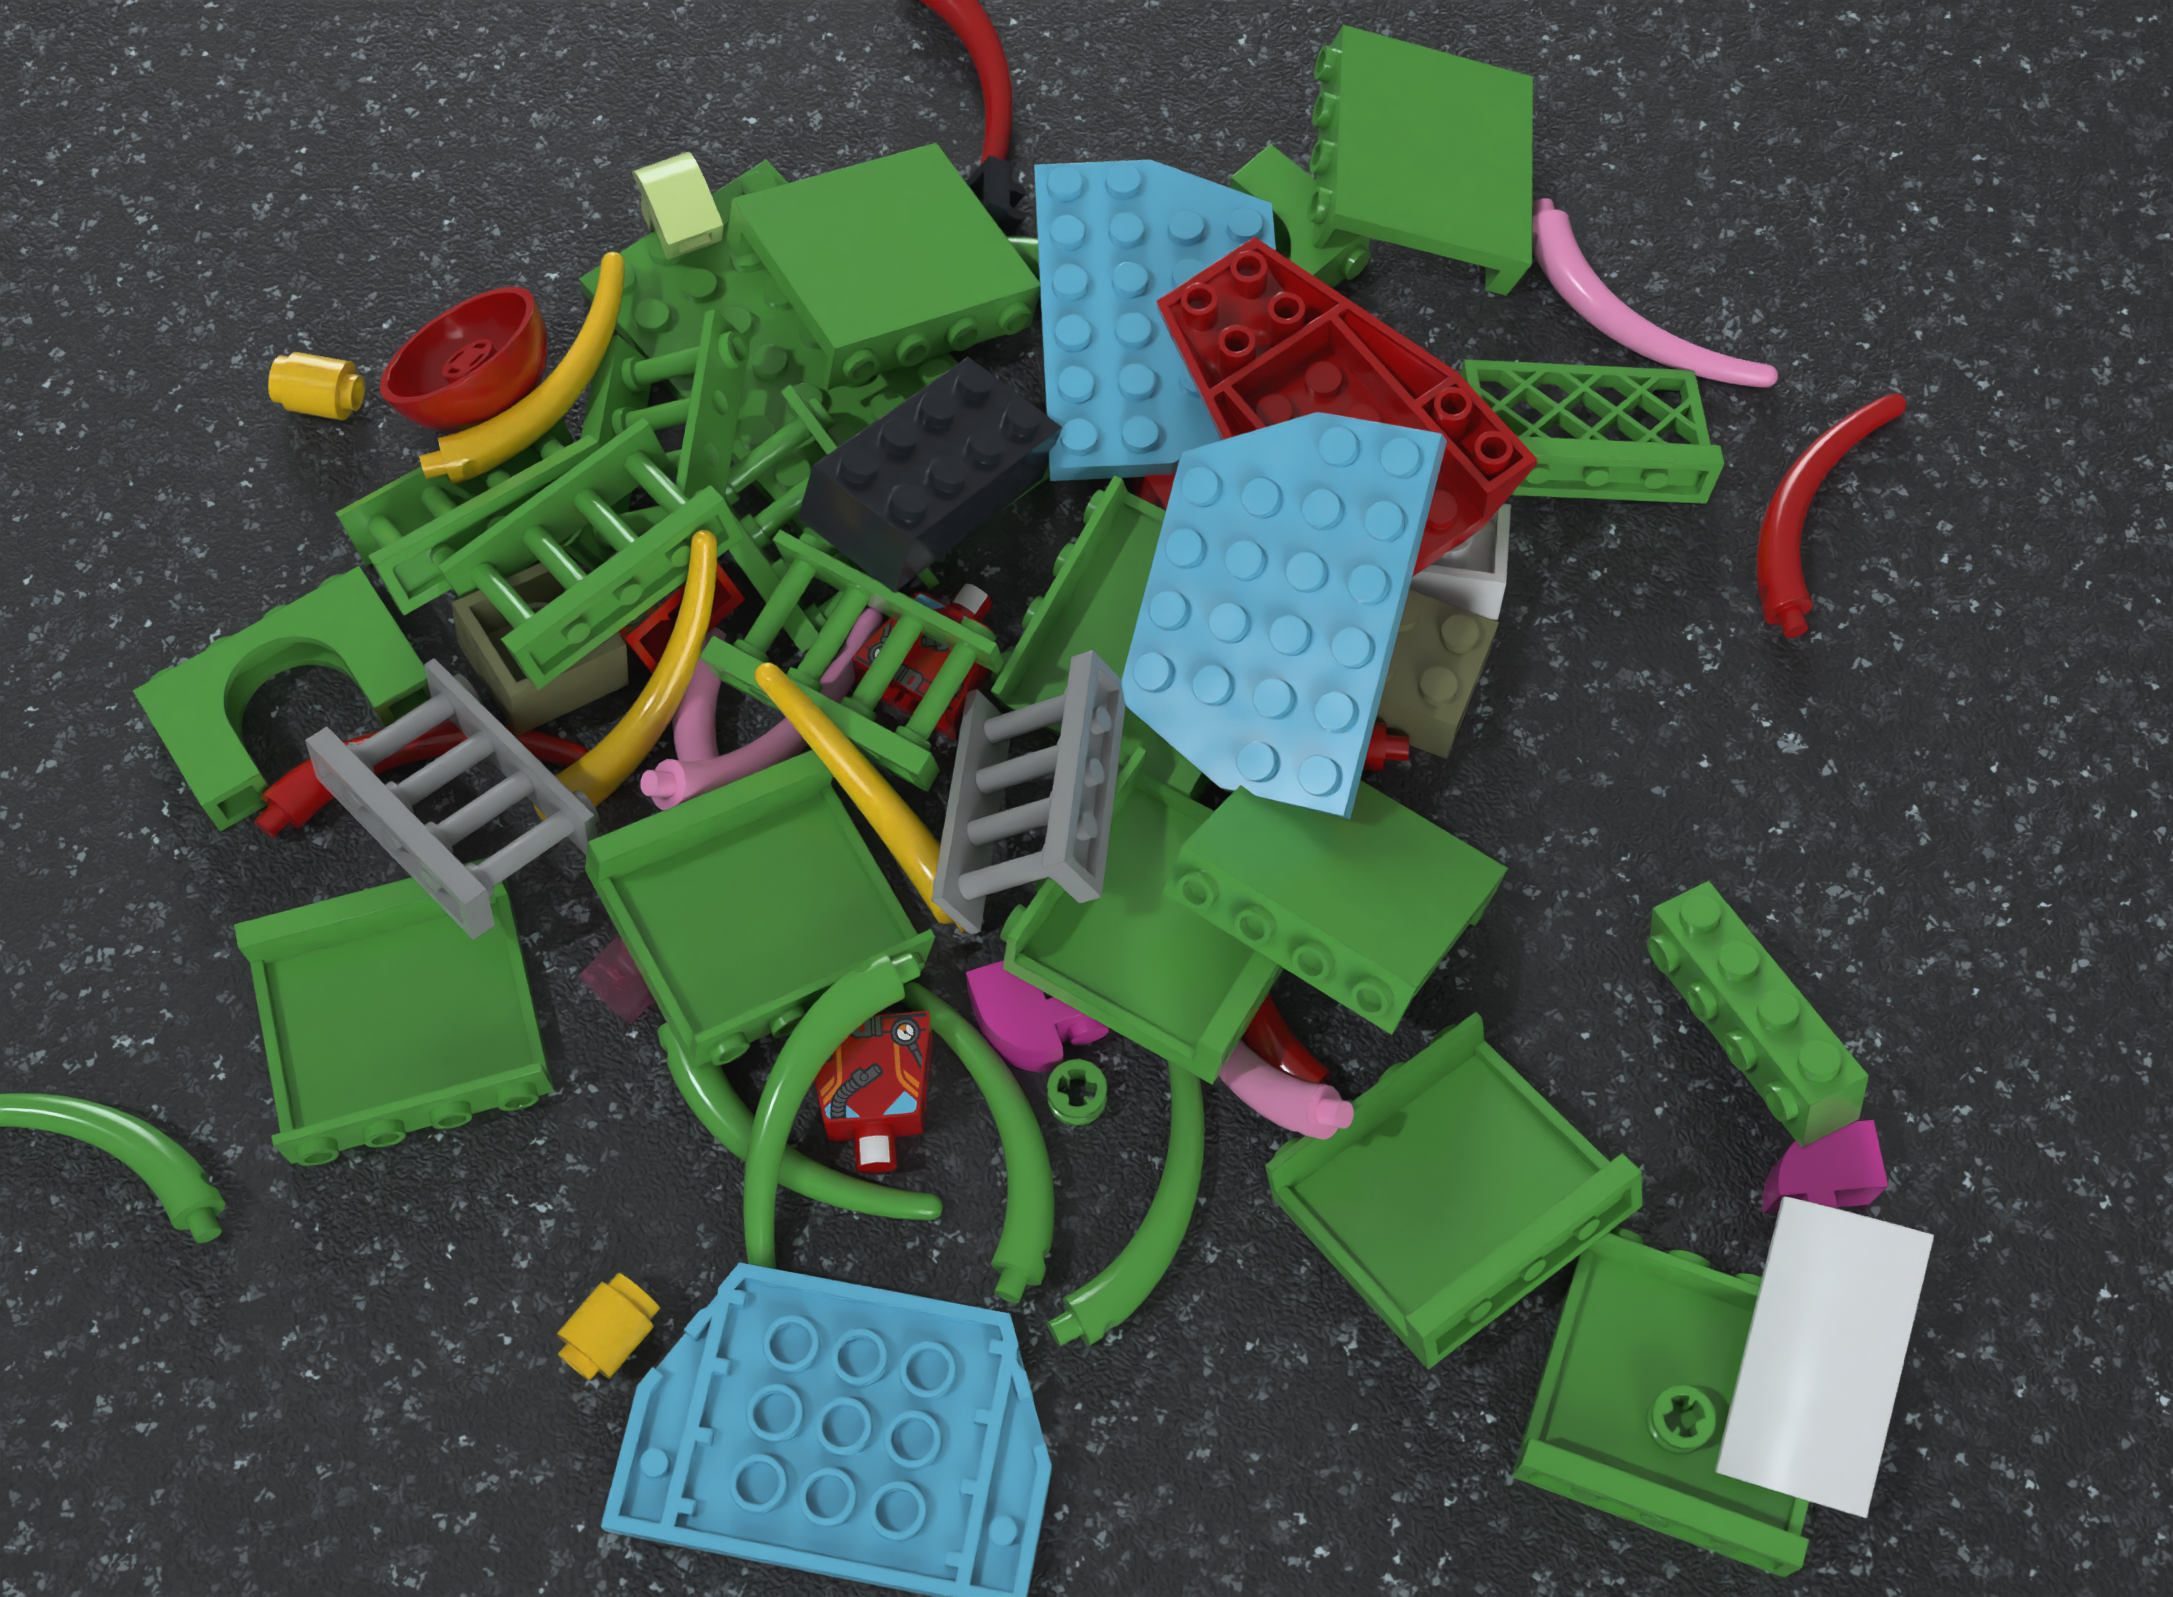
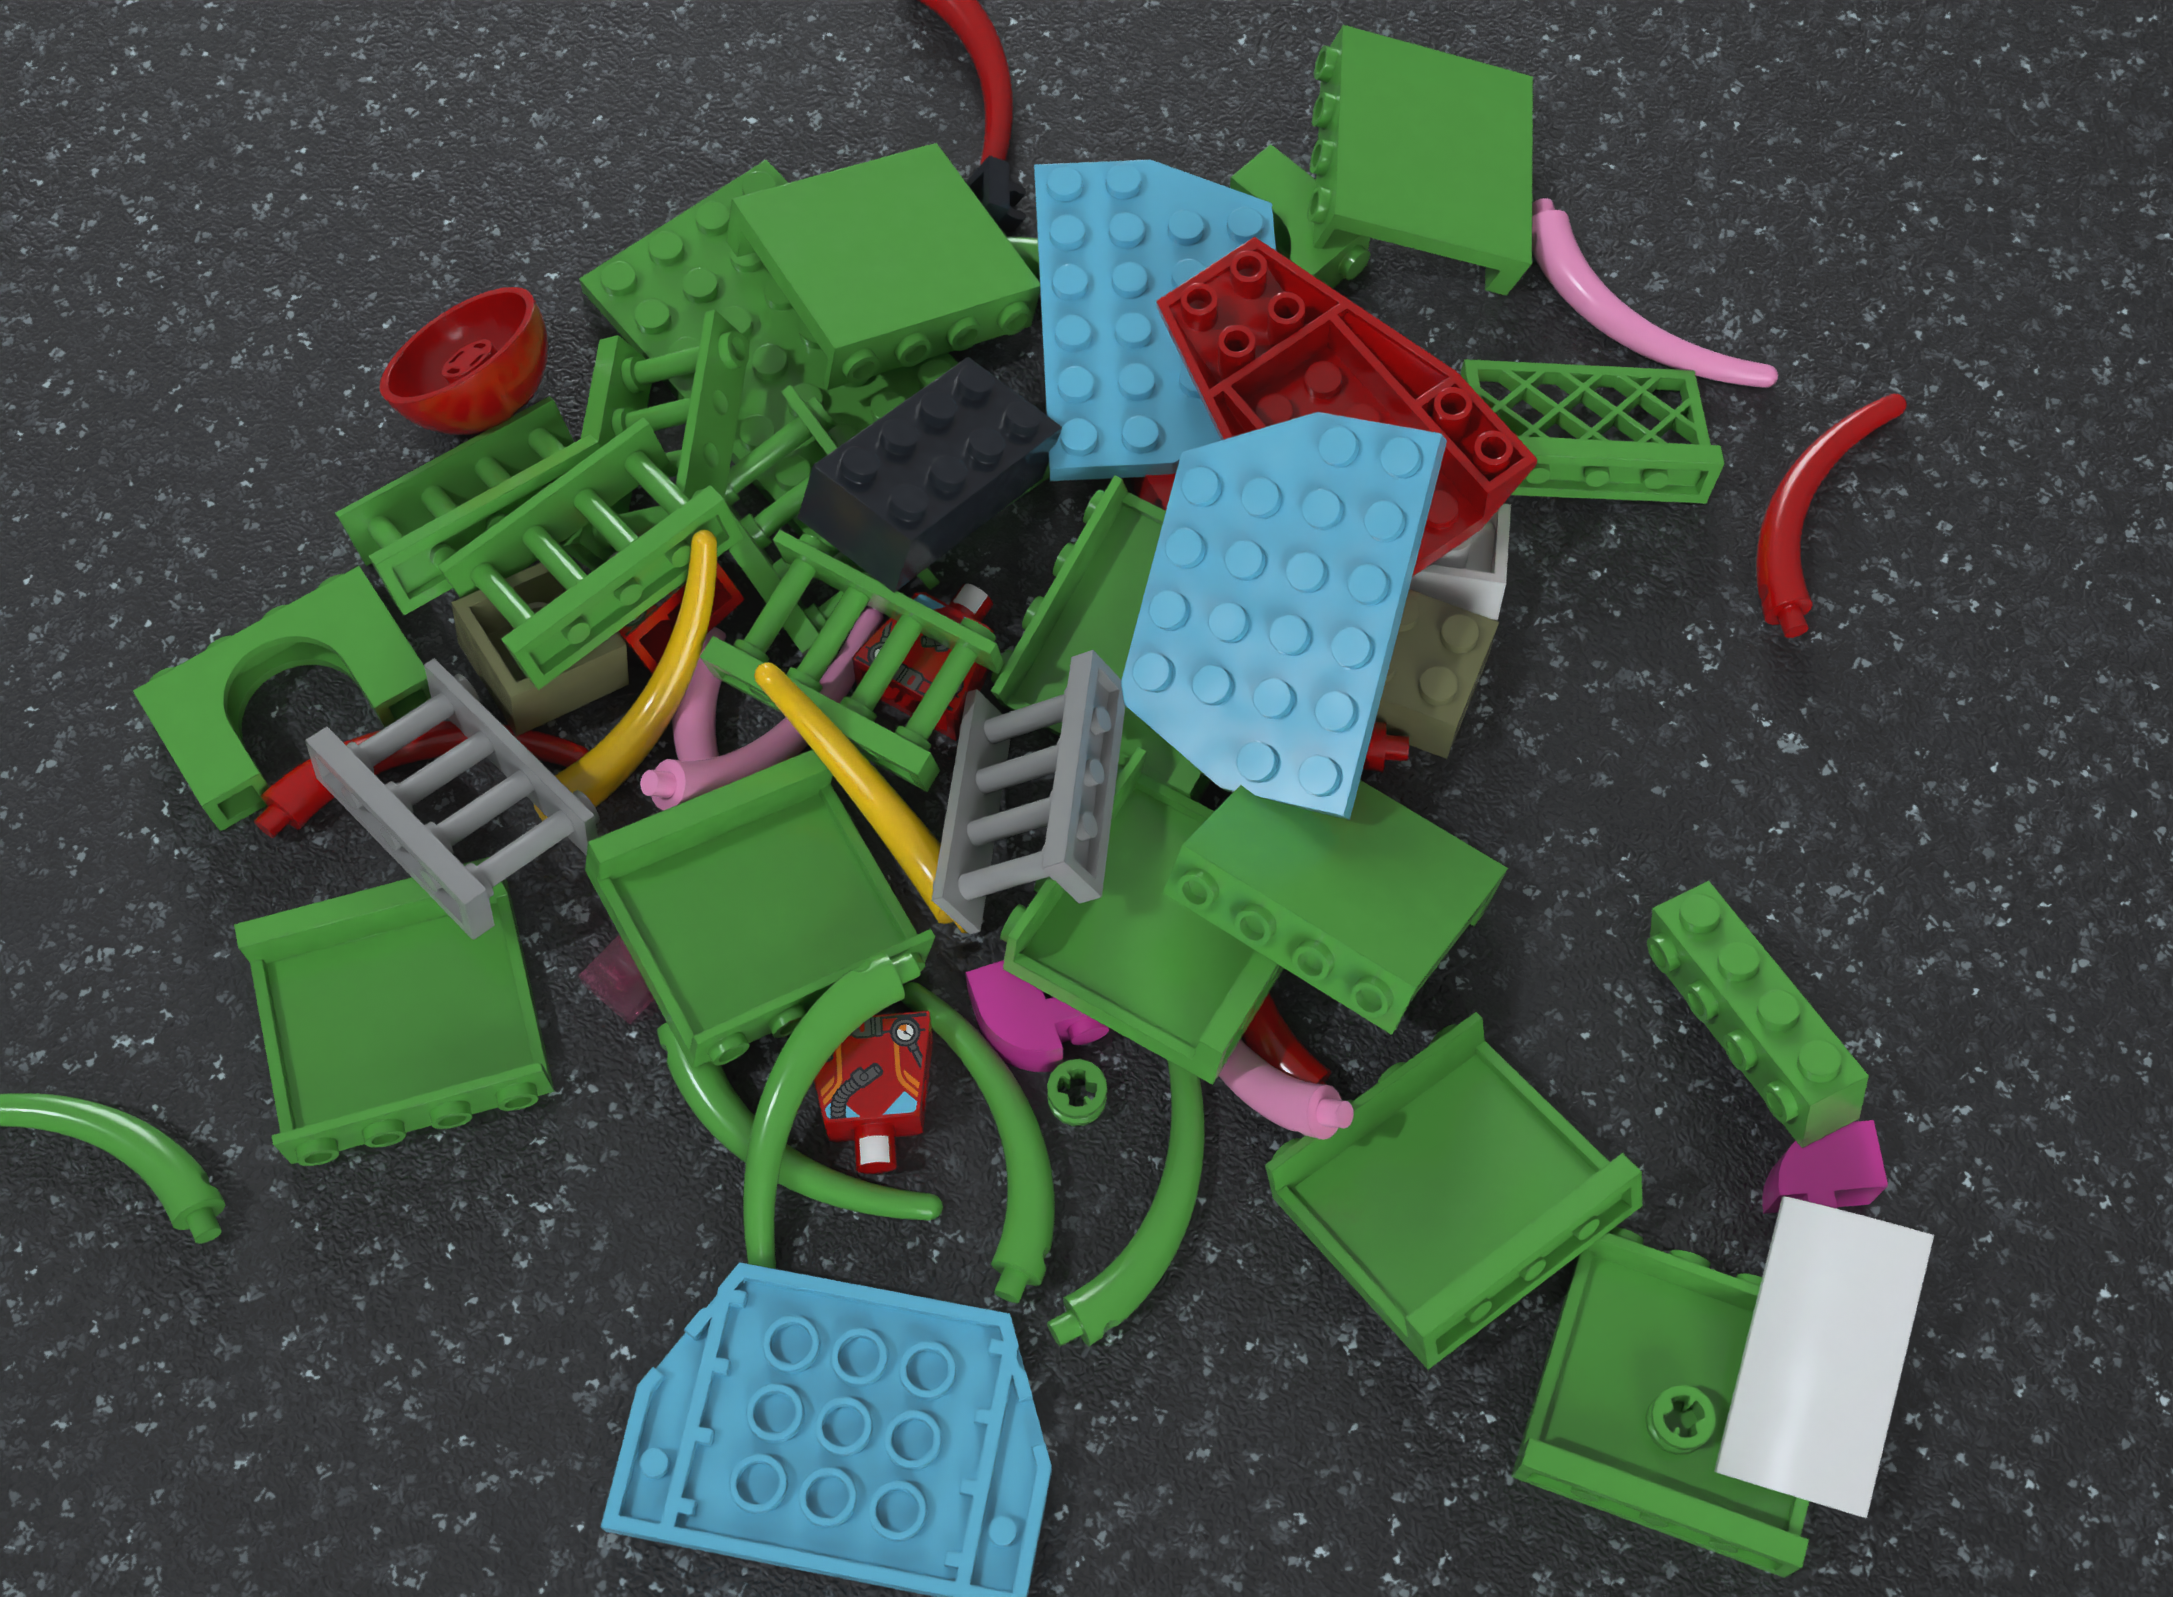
(316, 385): yellow brick -> none
(514, 430): yellow animal -> none
(607, 1327): yellow brick -> none
(678, 205): yellowish green brick -> none

